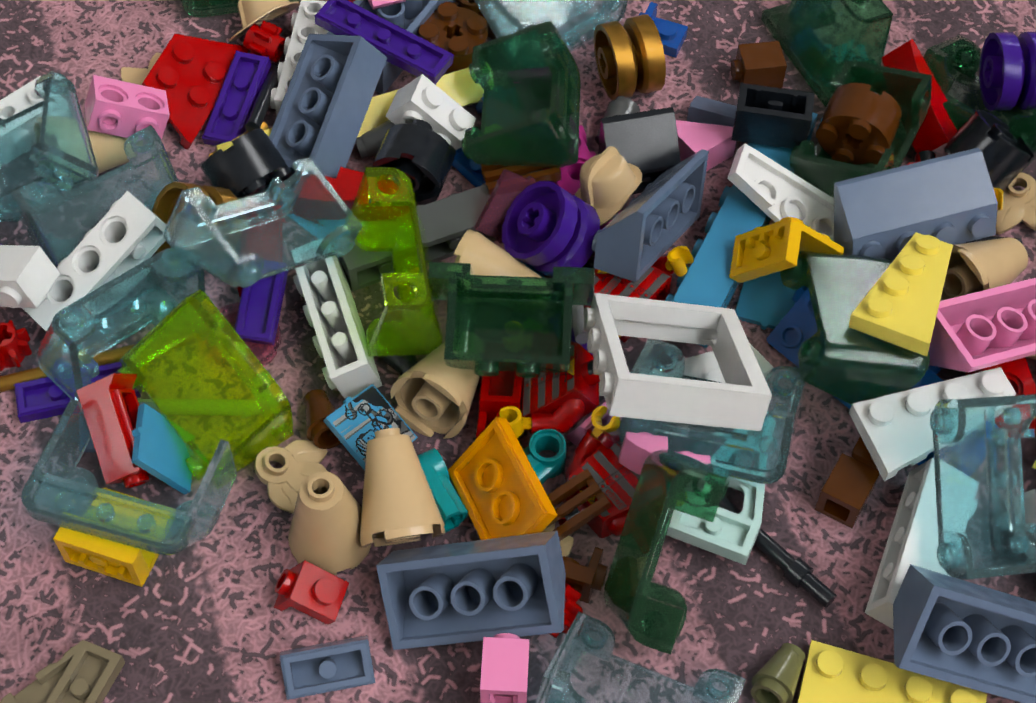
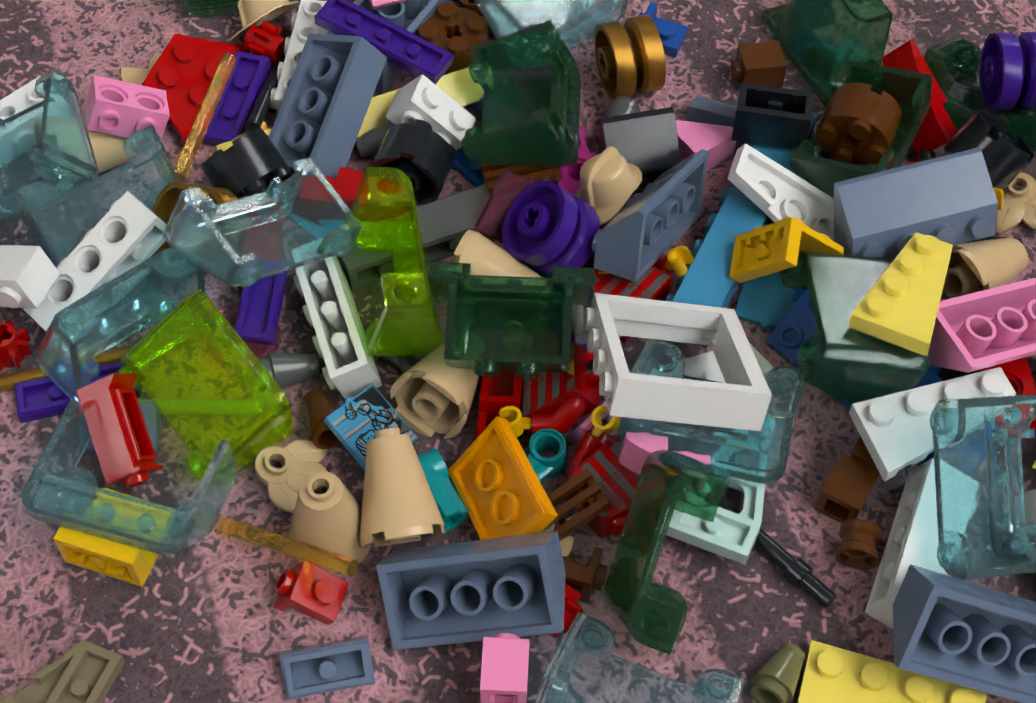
(160, 449): dark azure piece -> none
(204, 116): none -> clear yellow bar
(289, 546): none -> clear yellow bar
(290, 367): none -> dark grey cone
(859, 544): none -> reddish brown wheel

